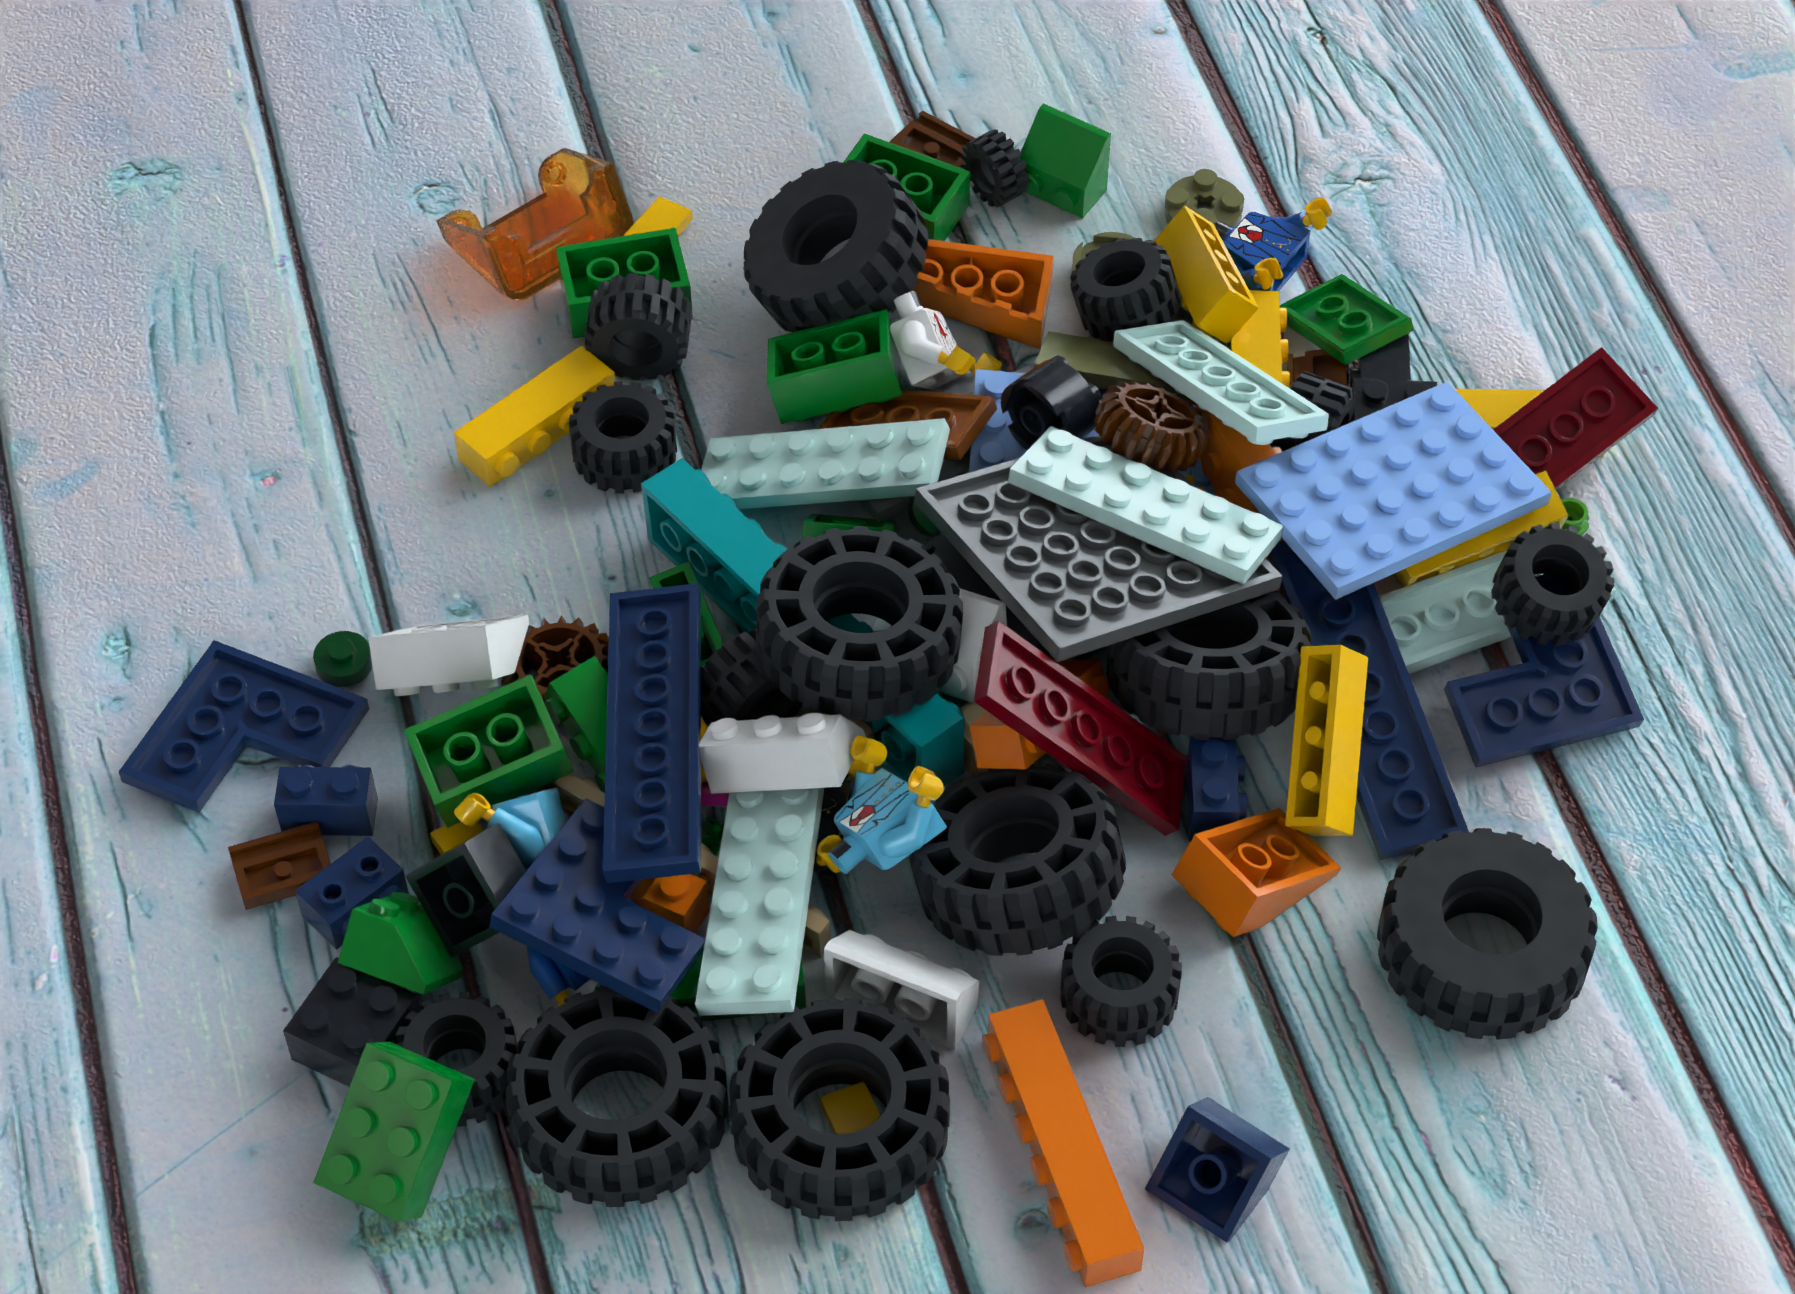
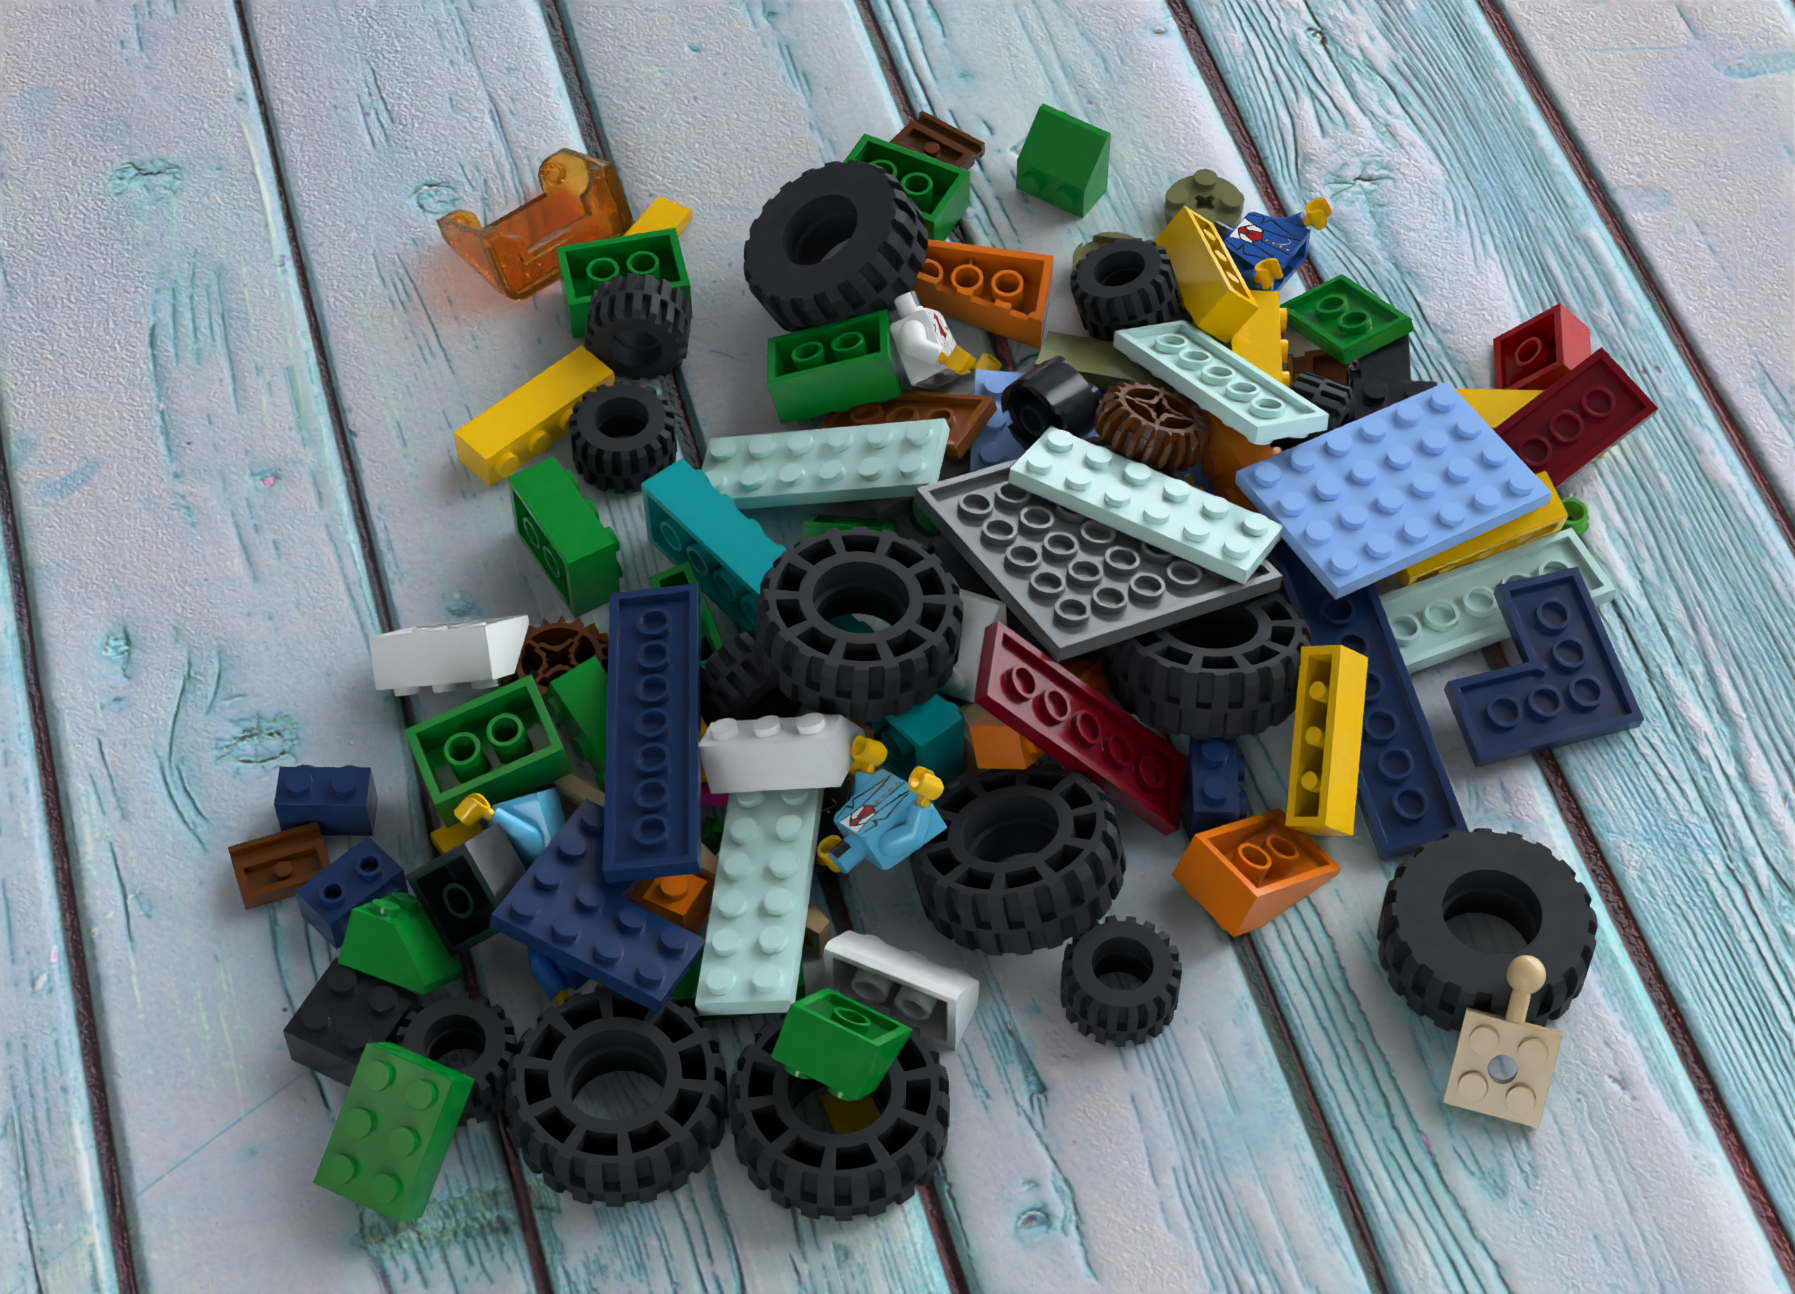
(234, 704): dark blue plate -> none
(342, 658): dark green wheel -> none
(565, 535): none -> green brick
(839, 1043): none -> green slope
(995, 168): black tyre -> none
(1064, 1144): orange brick -> none
(1216, 1168): dark blue slope -> none
(1490, 1035): none -> tan plate
(1540, 350): none -> red slope
(1569, 559): black tyre -> none

